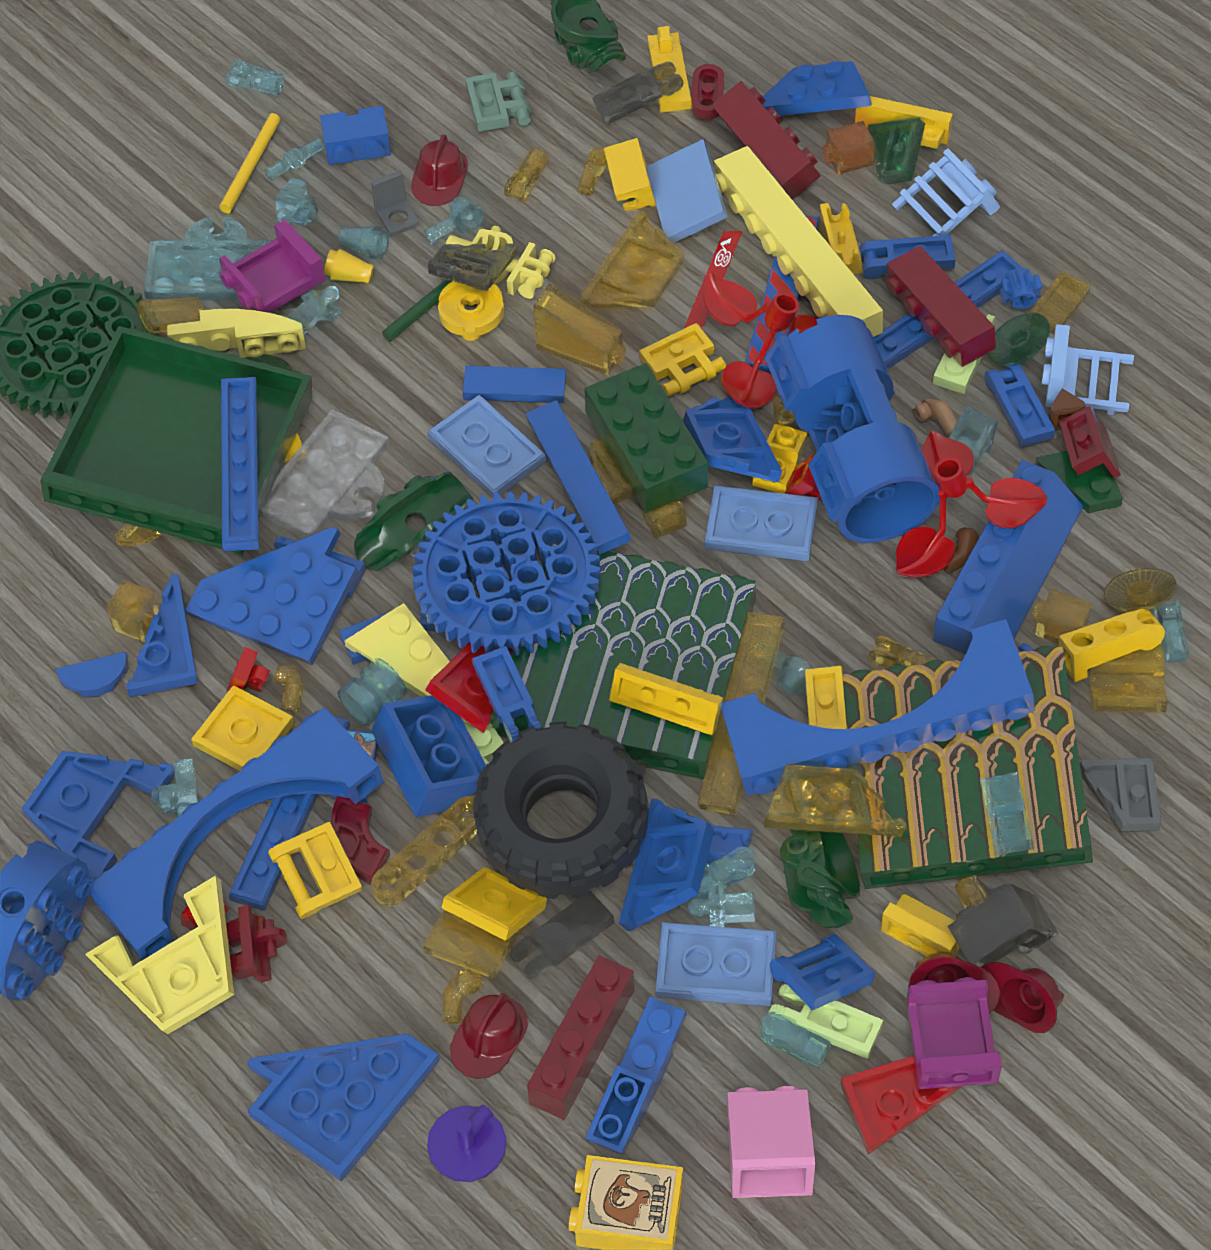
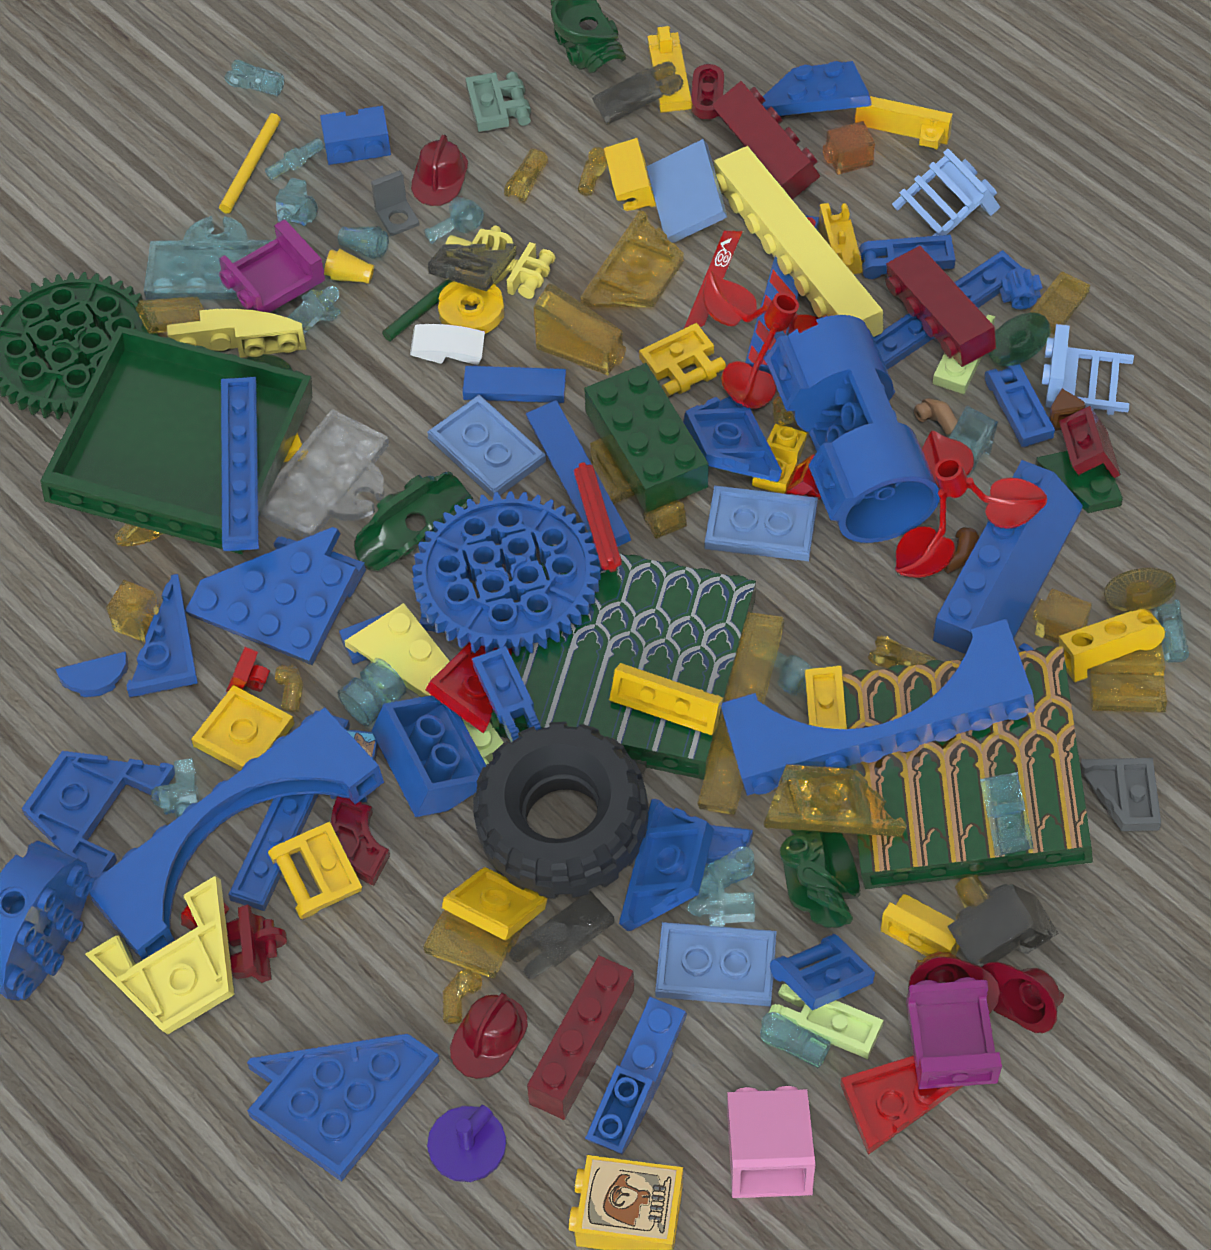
(424, 846): clear yellow beam -> none
(441, 341): none -> white slope
(597, 517): none -> red axle
(896, 148): clear green wing -> none

